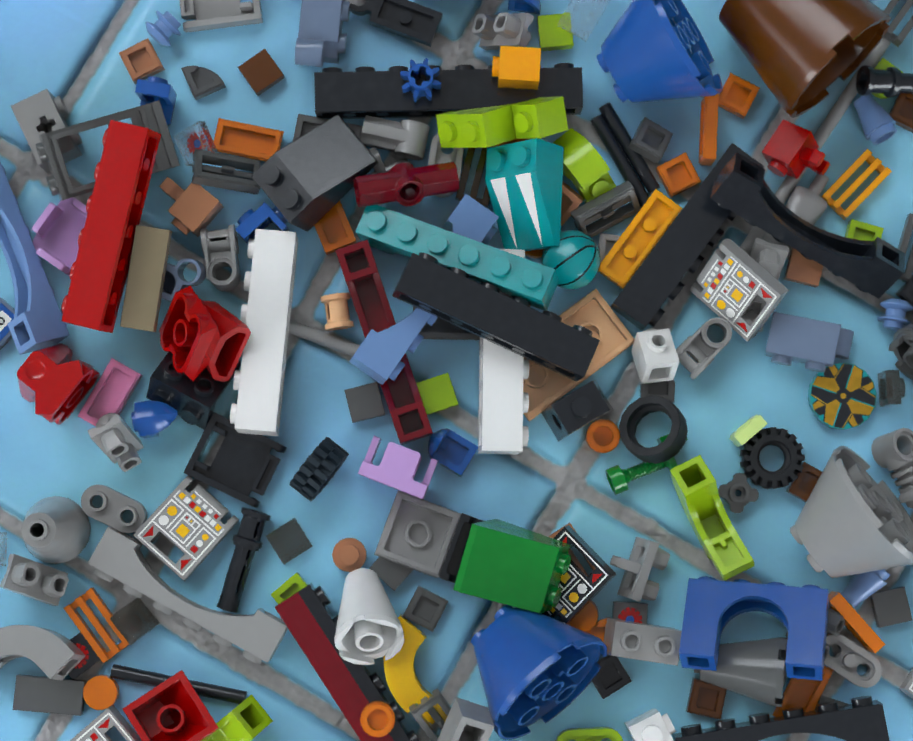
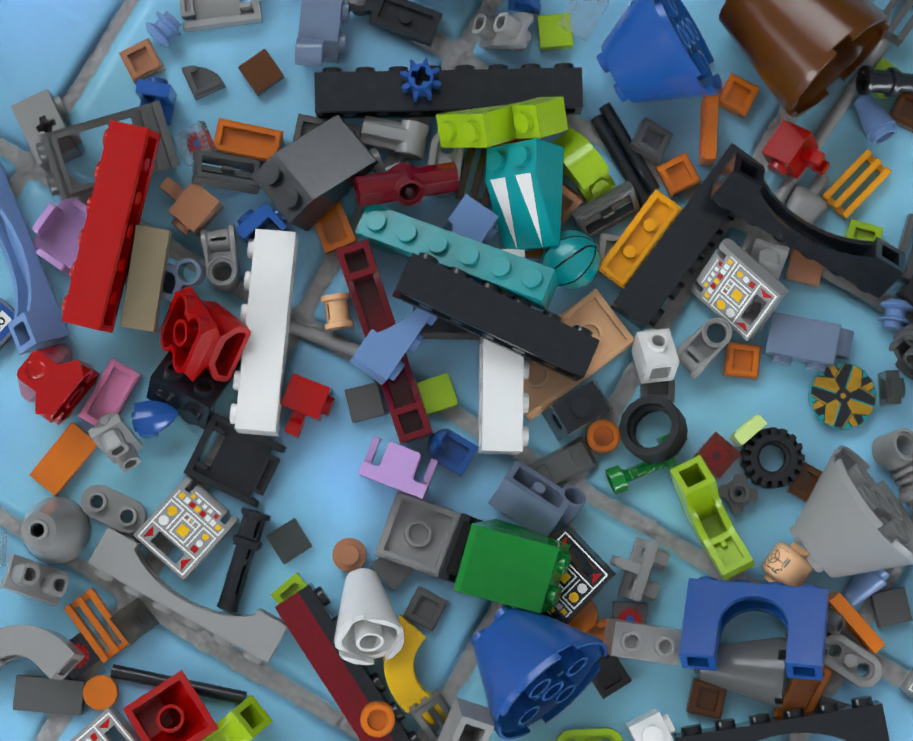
(64, 459): none -> orange tile
(305, 400): none -> red brick
(319, 469): black bush -> none
(517, 67): light orange brick -> none
(536, 500): none -> sand blue hinge
(566, 462): none -> dark grey tile
(718, 454): none -> clear red tile
(741, 360): none -> orange tile
(787, 564): none -> light nougat head

